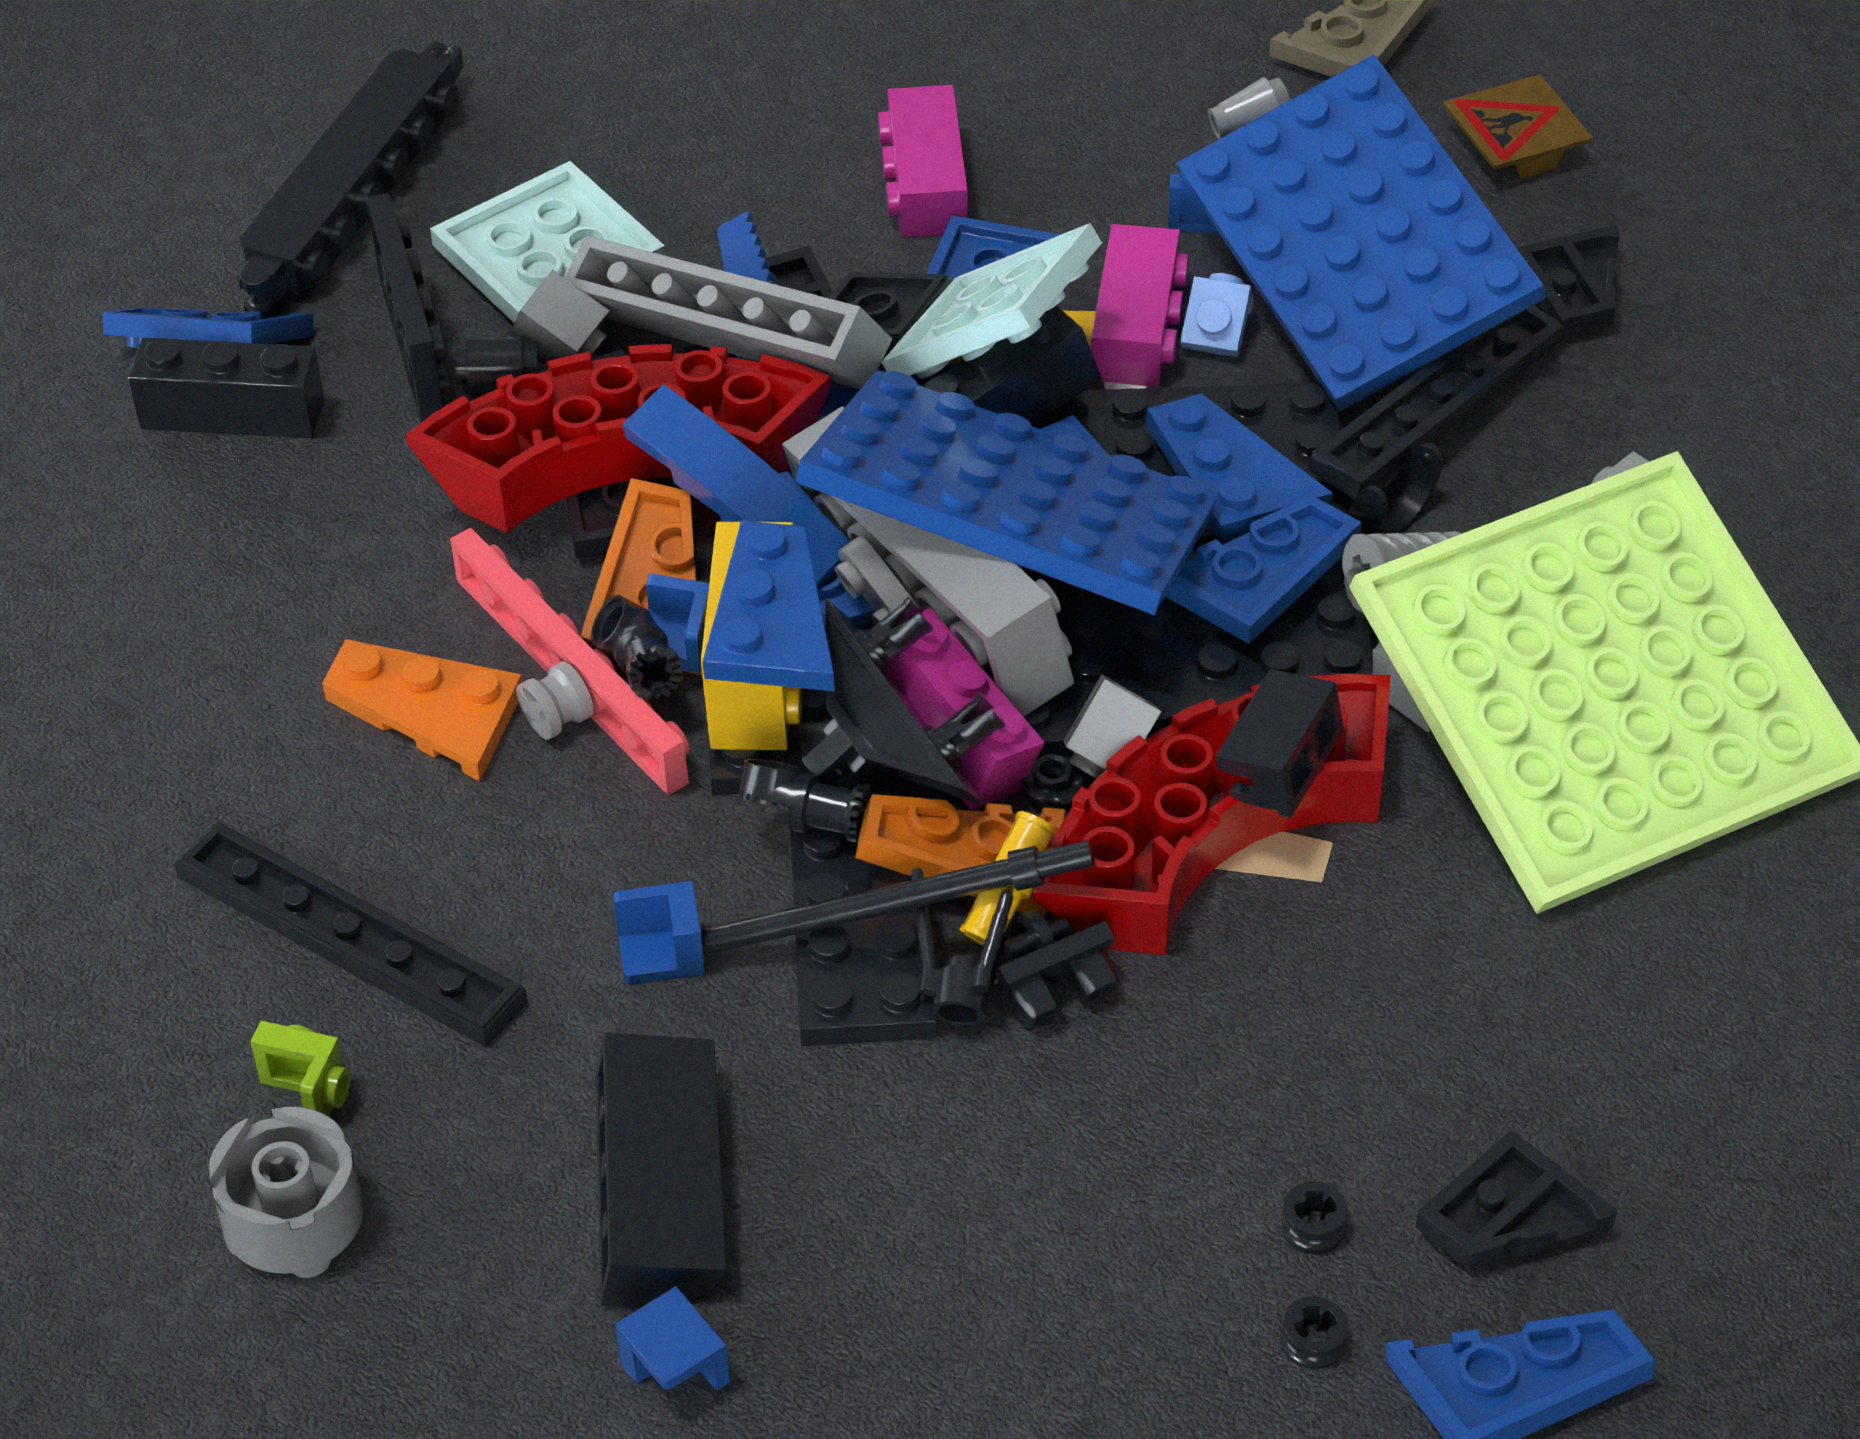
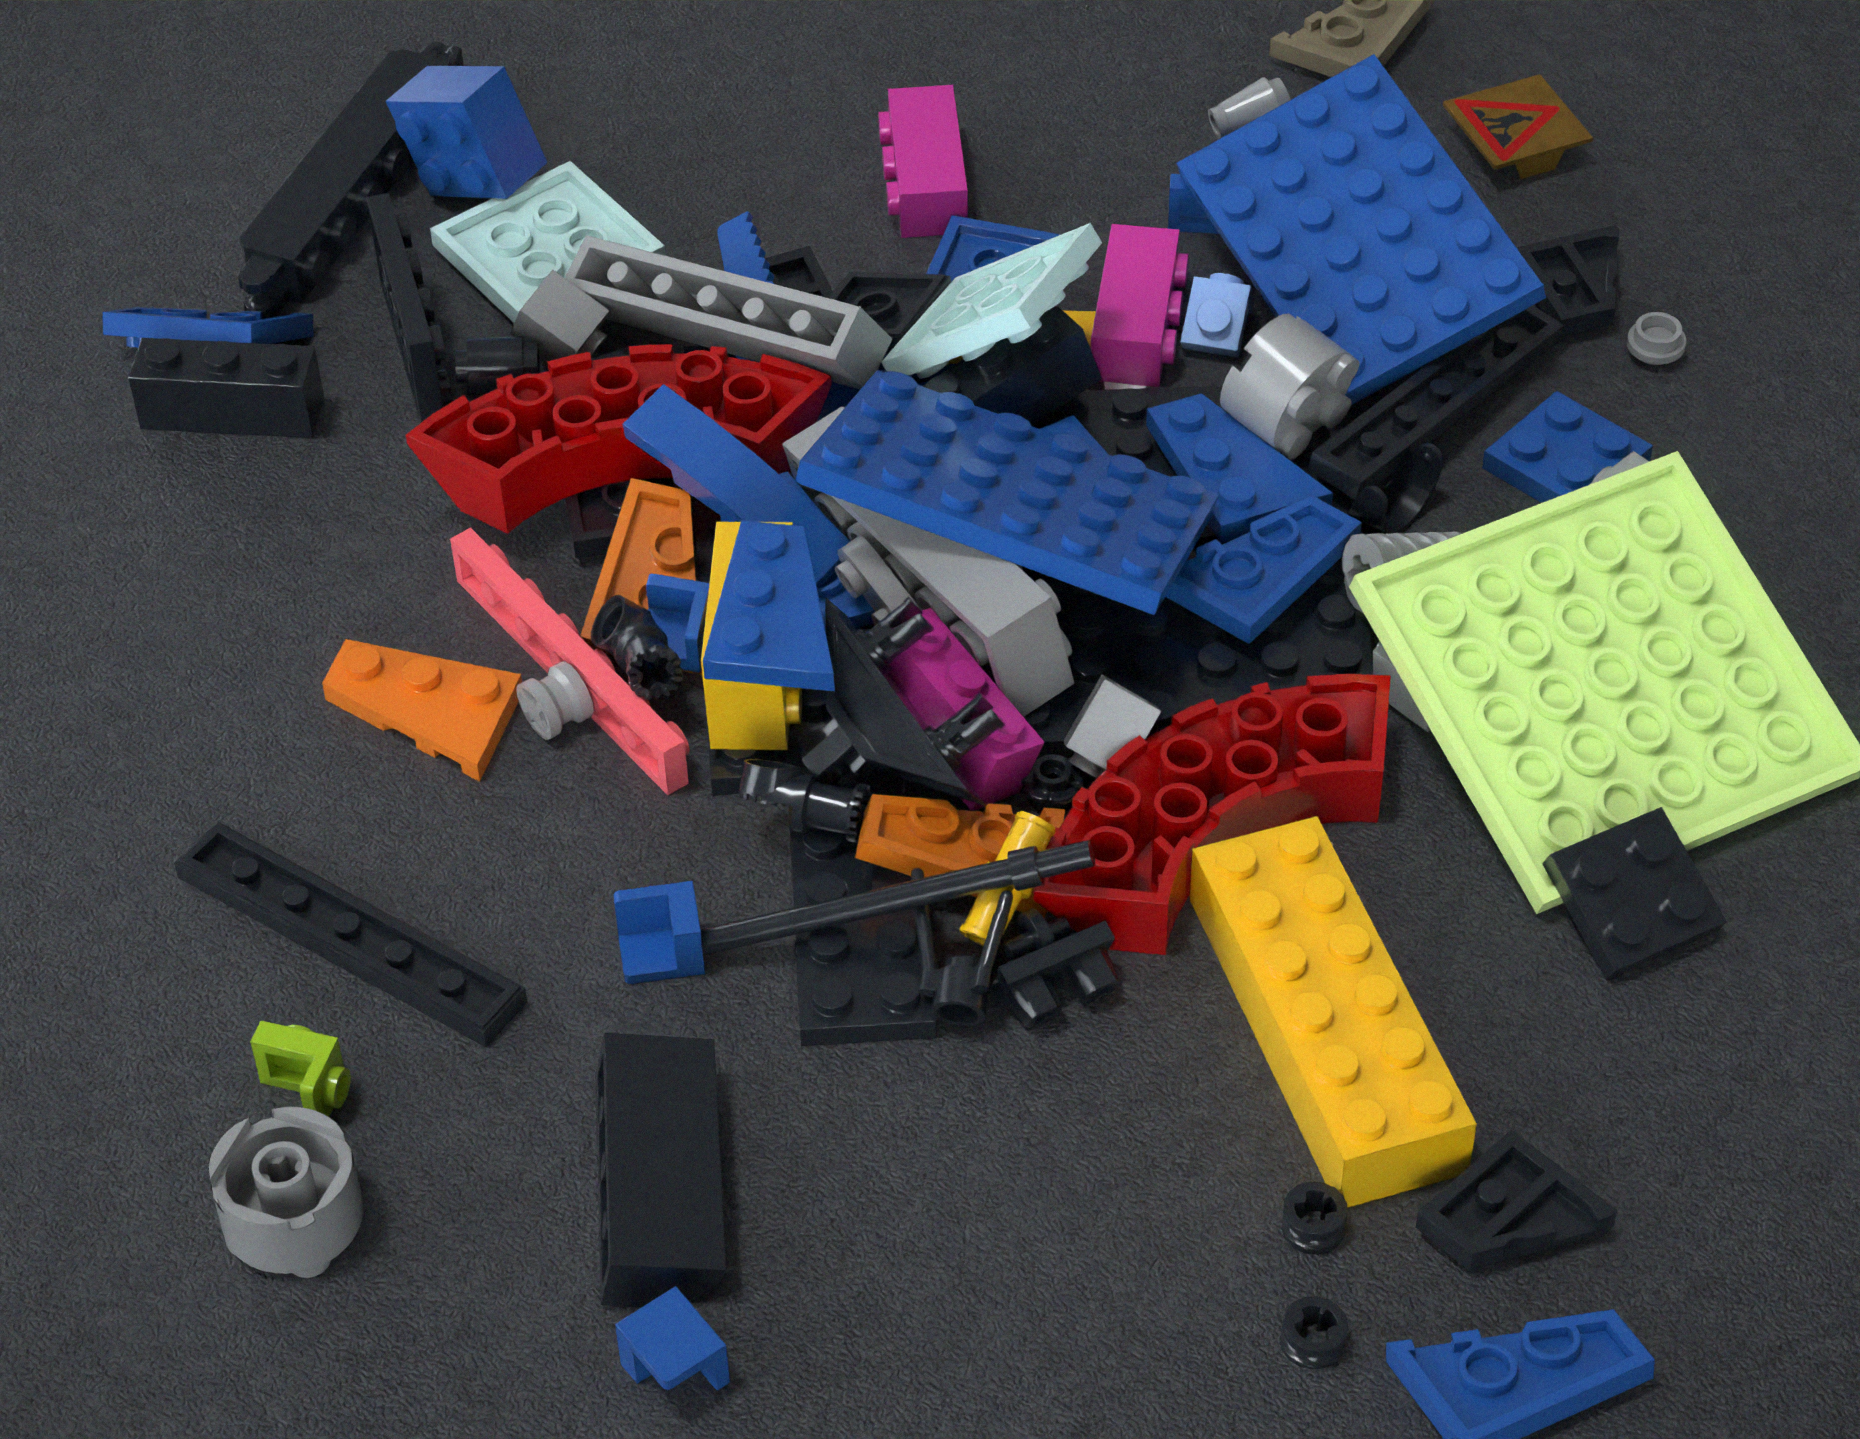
(466, 131): none -> blue brick
(1282, 740): black hinge -> none
(1290, 384): none -> light grey brick
(1331, 1013): none -> yellow brick
(1559, 449): none -> blue plate
(1634, 893): none -> black plate
(1656, 338): none -> light grey plate

